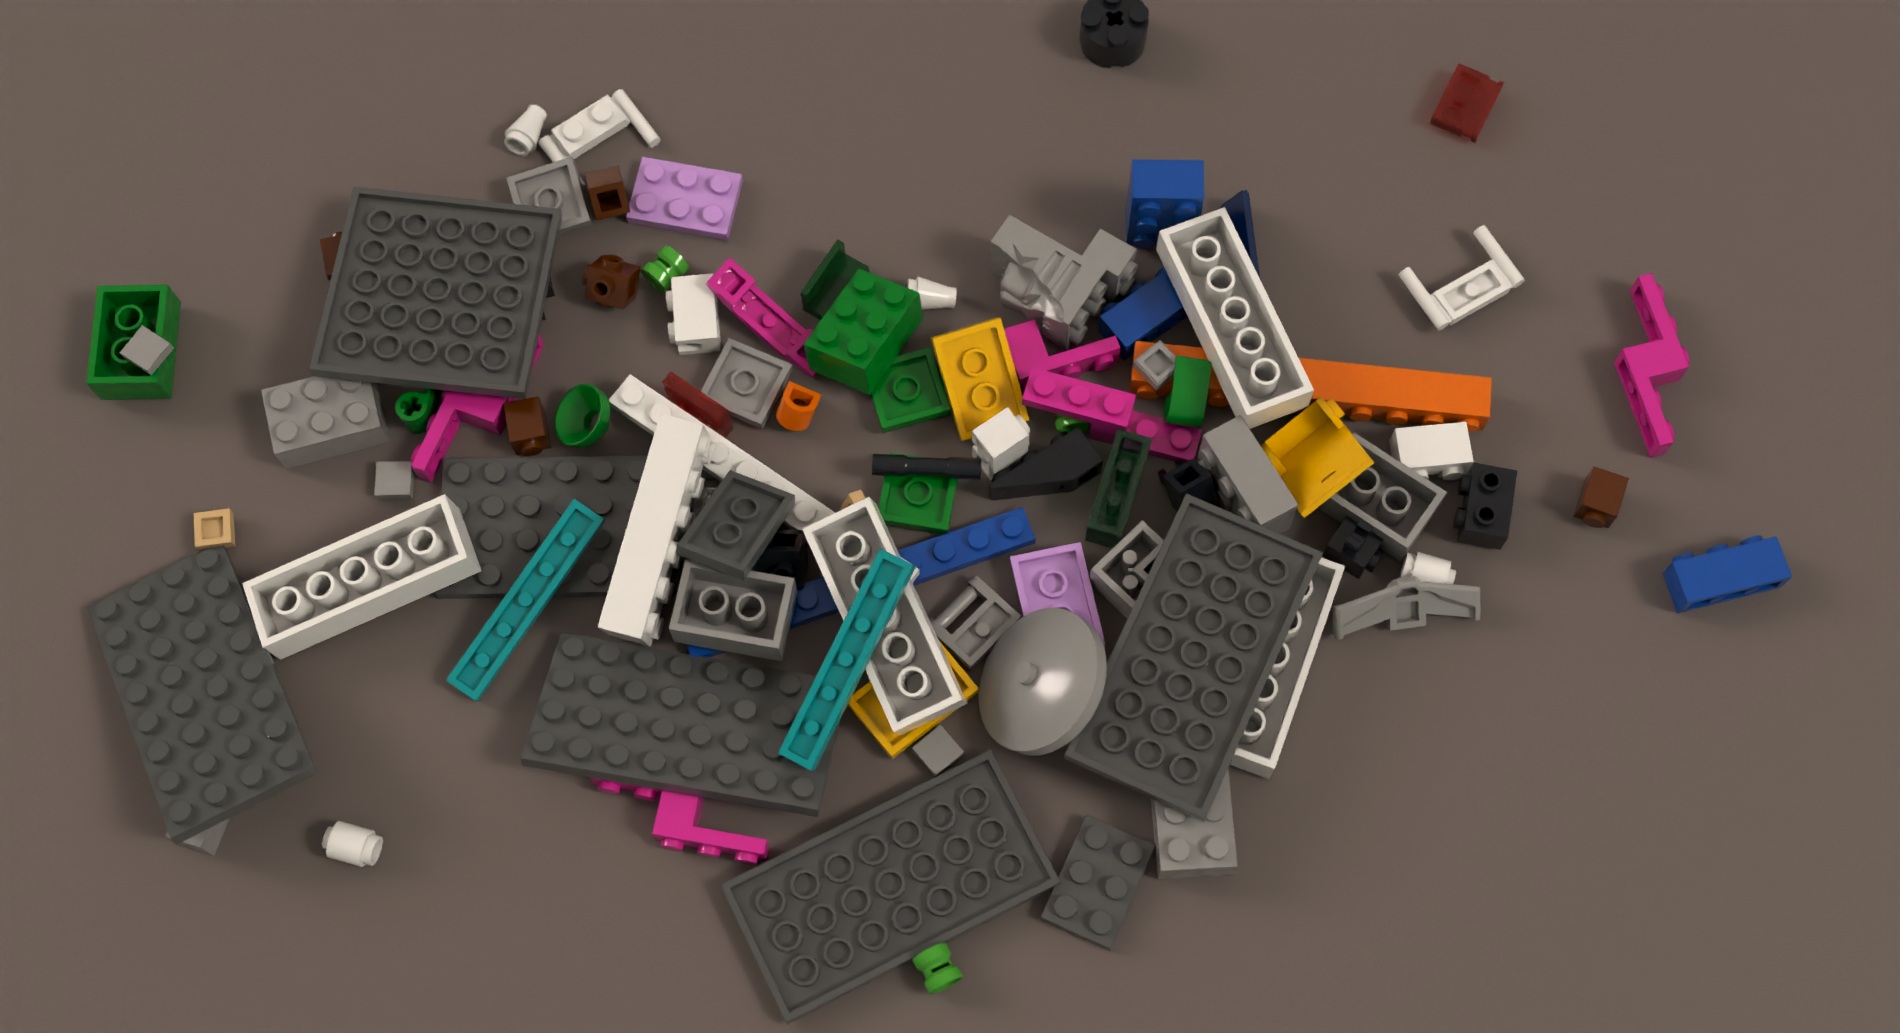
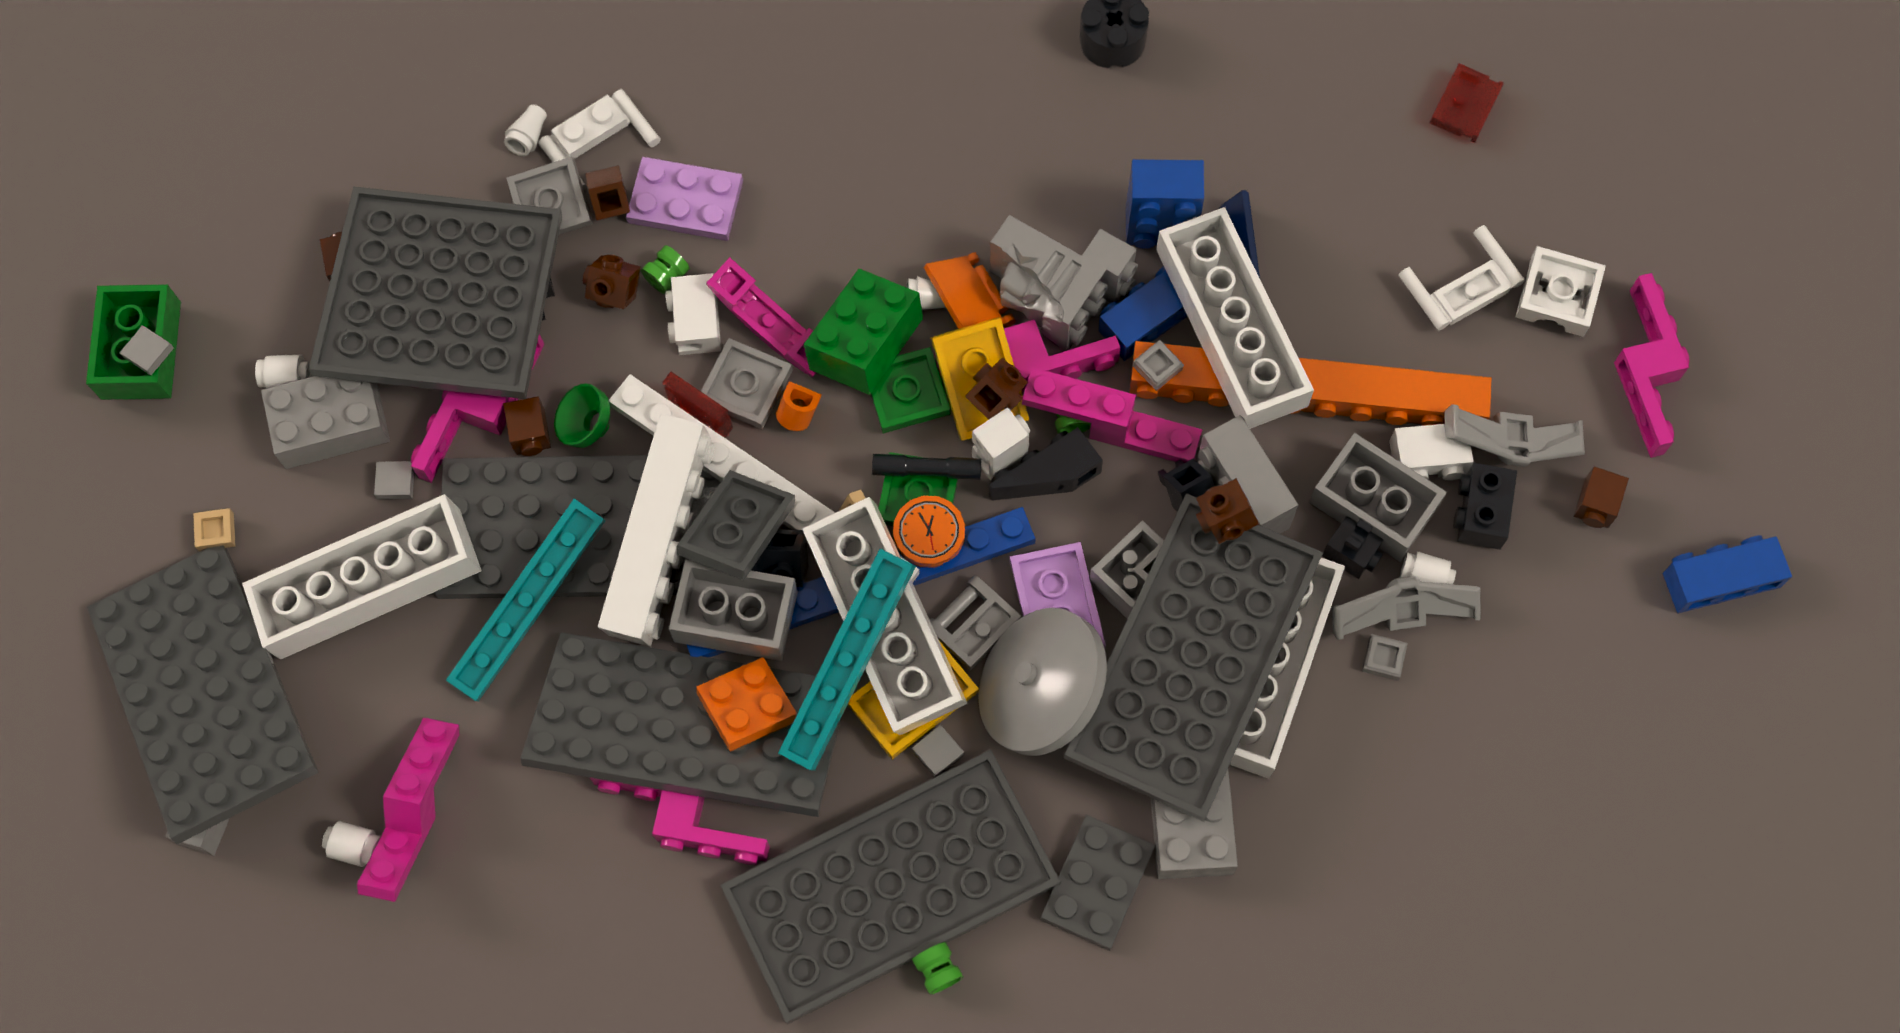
(280, 370): none -> white brick
(408, 809): none -> dark pink bracket
(410, 403): green panel -> none
(746, 704): none -> orange plate
(829, 280): dark green panel -> none
(929, 531): none -> orange tile
(967, 291): none -> orange piece
(996, 388): none -> reddish brown brick
(1118, 488): clear green brick -> none
(1189, 392): green panel -> none
(1226, 511): none -> reddish brown brick
(1316, 454): yellow door -> none
(1384, 657): none -> light grey tile
(1513, 436): none -> light grey plate
(1565, 277): none -> white brick

